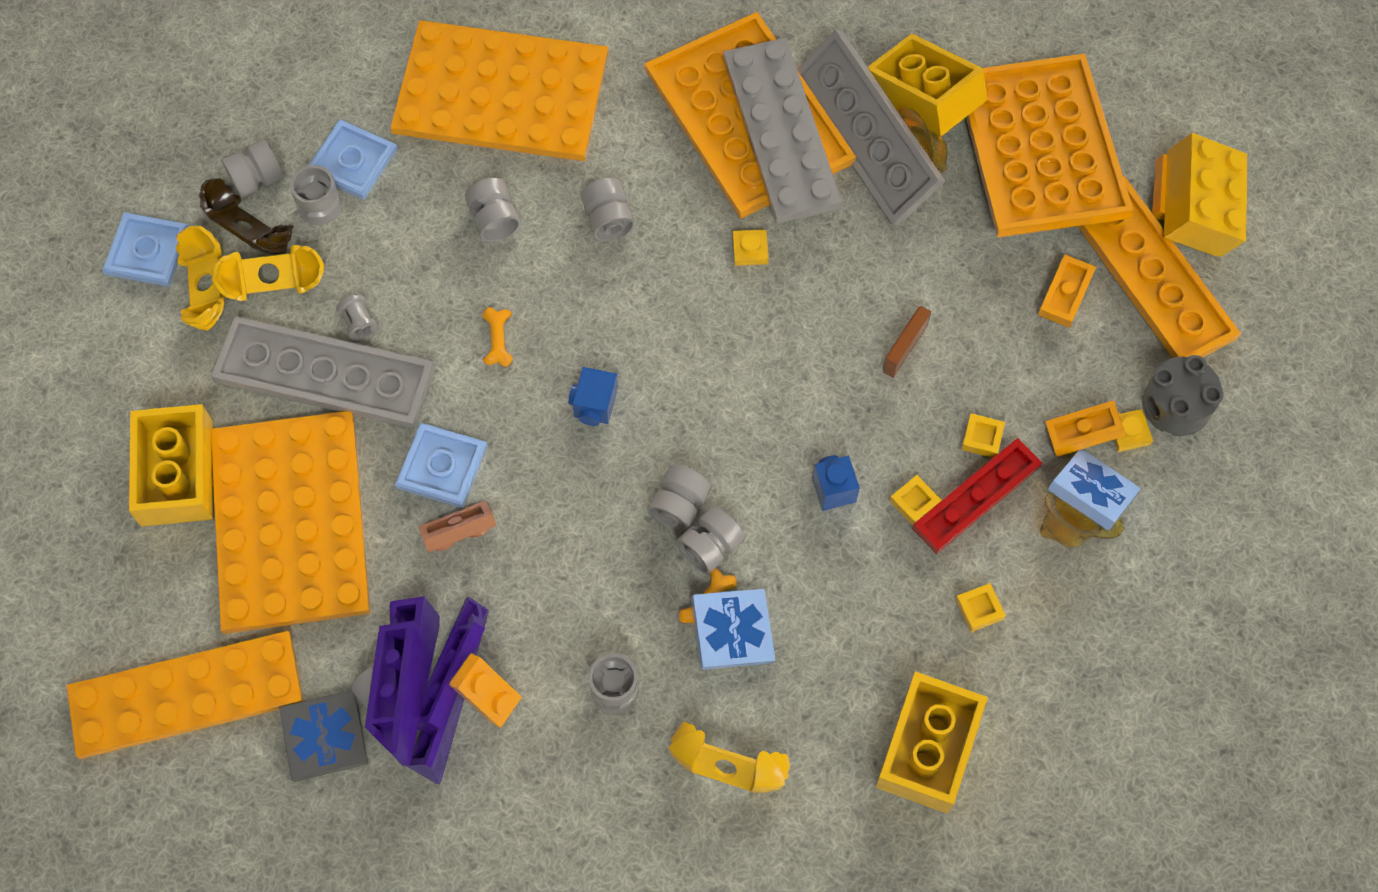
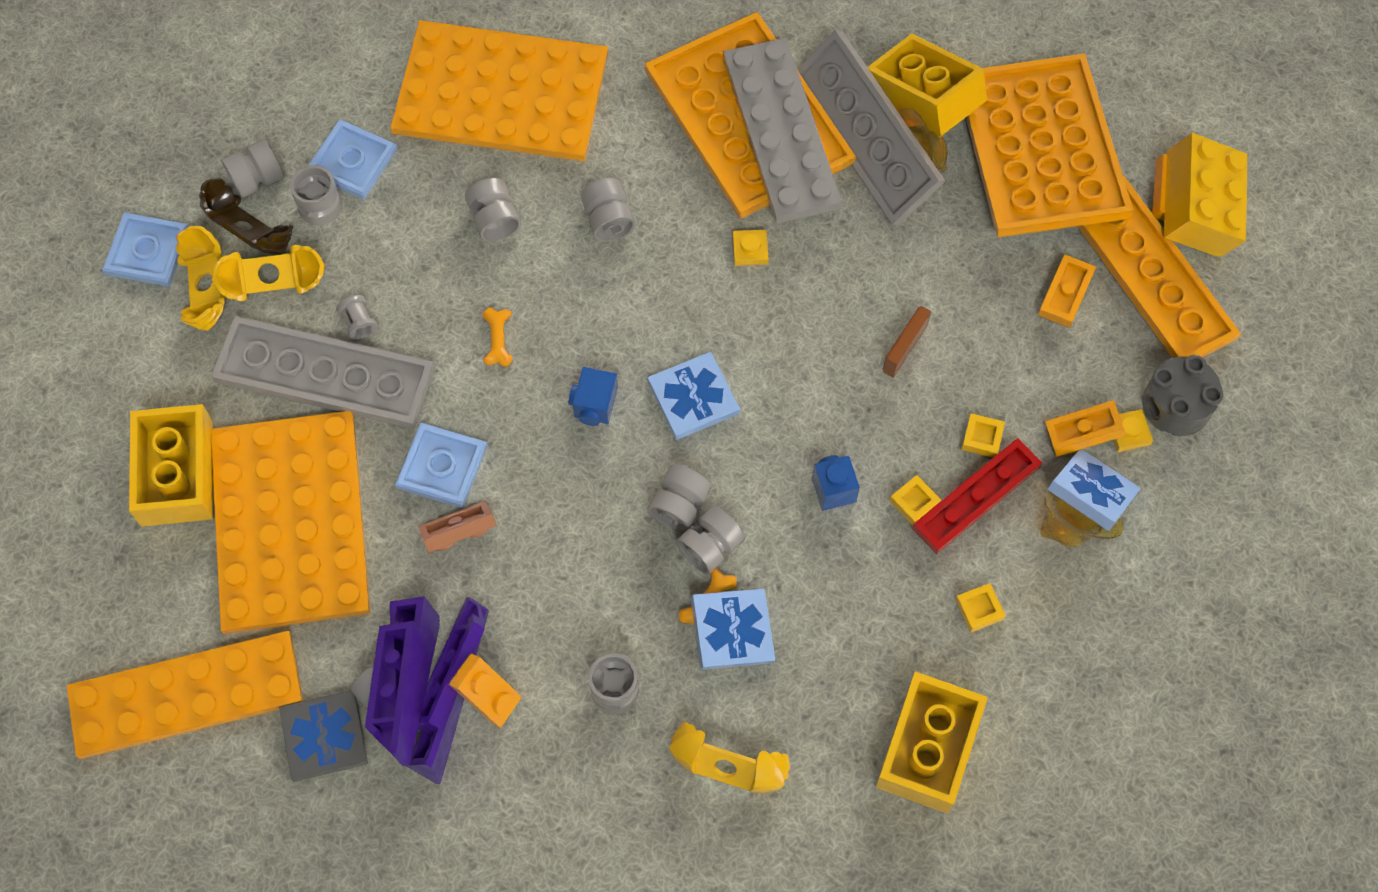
(693, 395): none -> light blue tile

